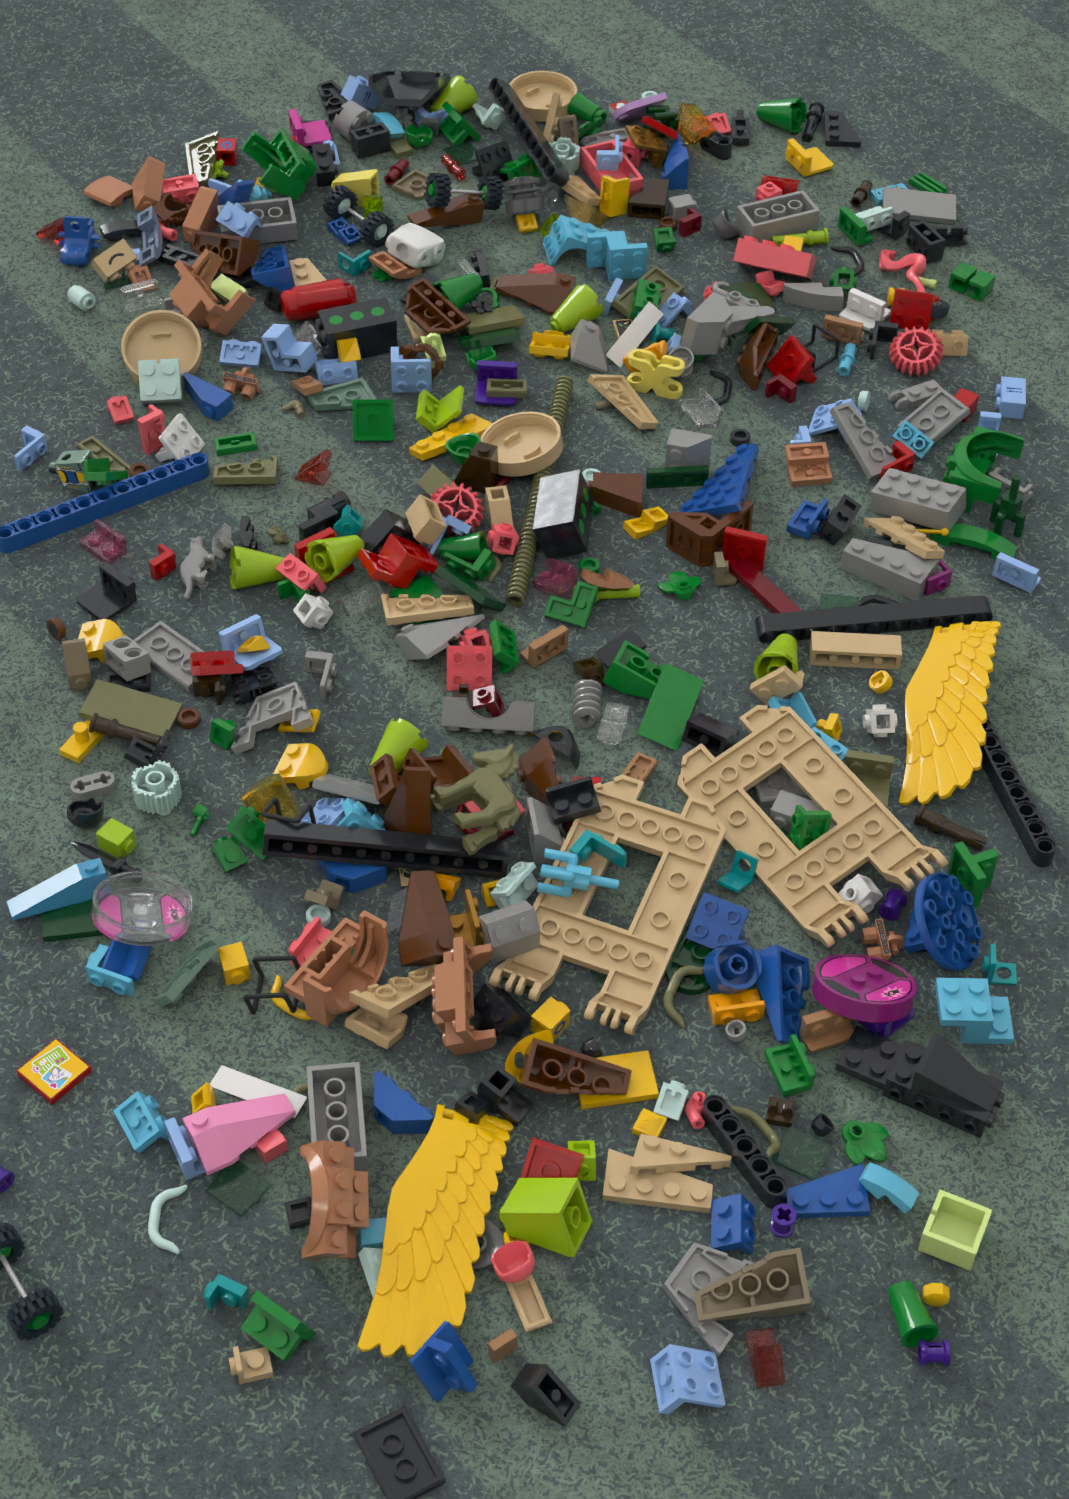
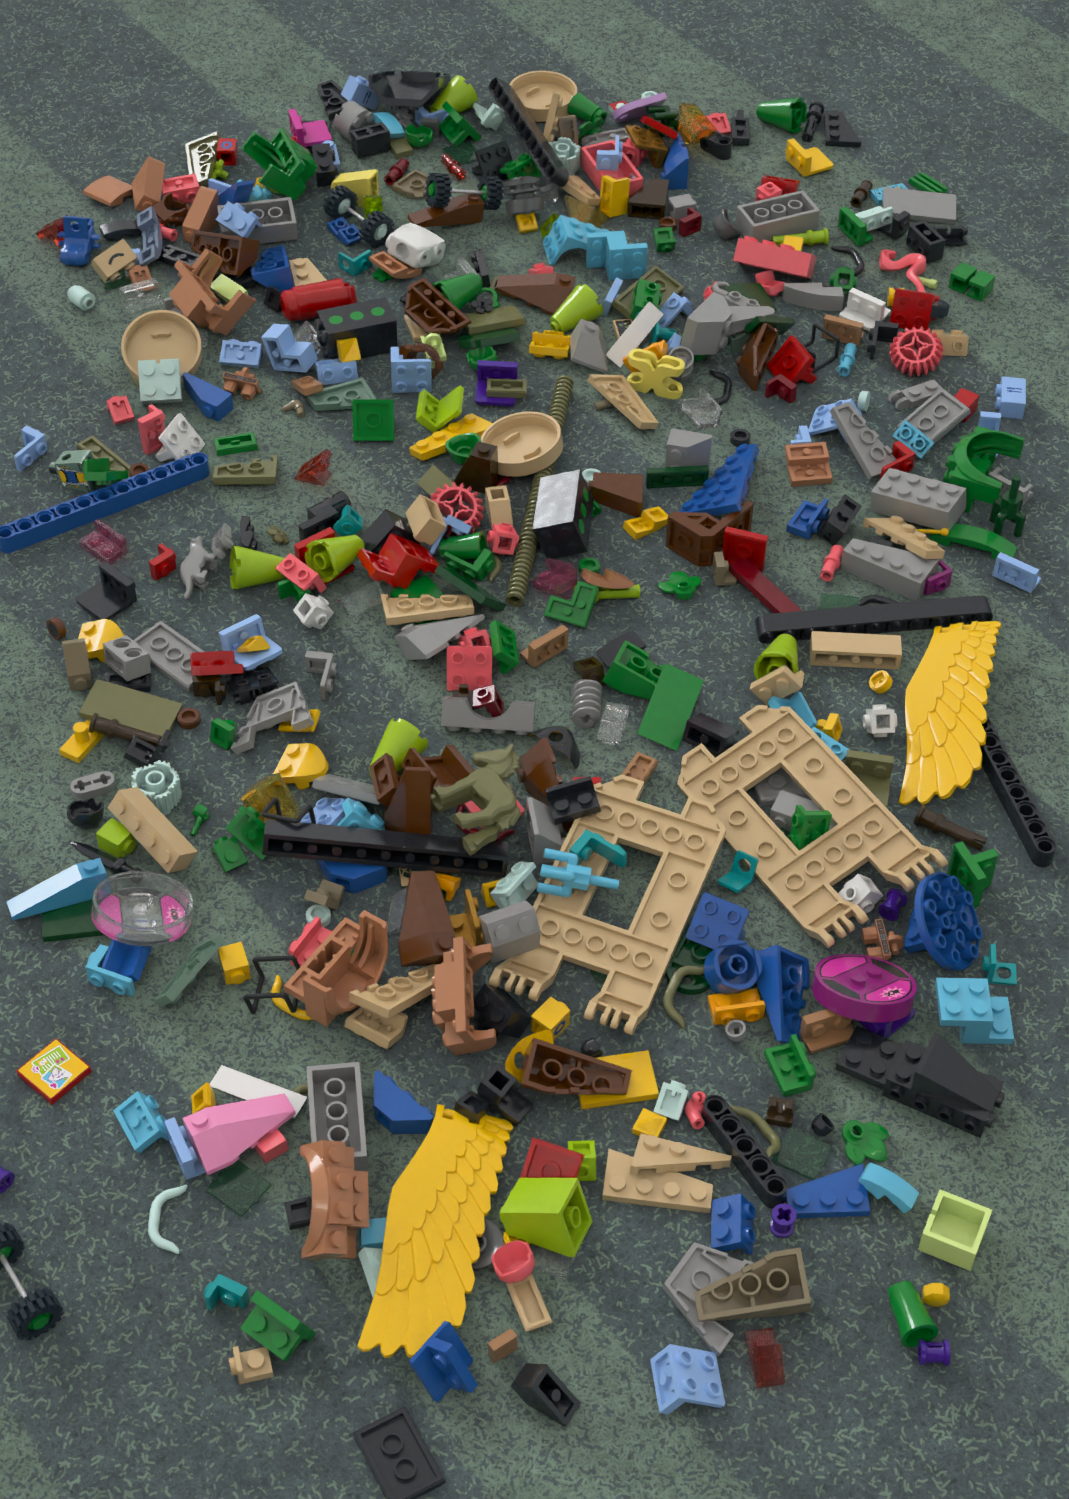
(152, 829): none -> tan brick
(831, 563): none -> coral pin

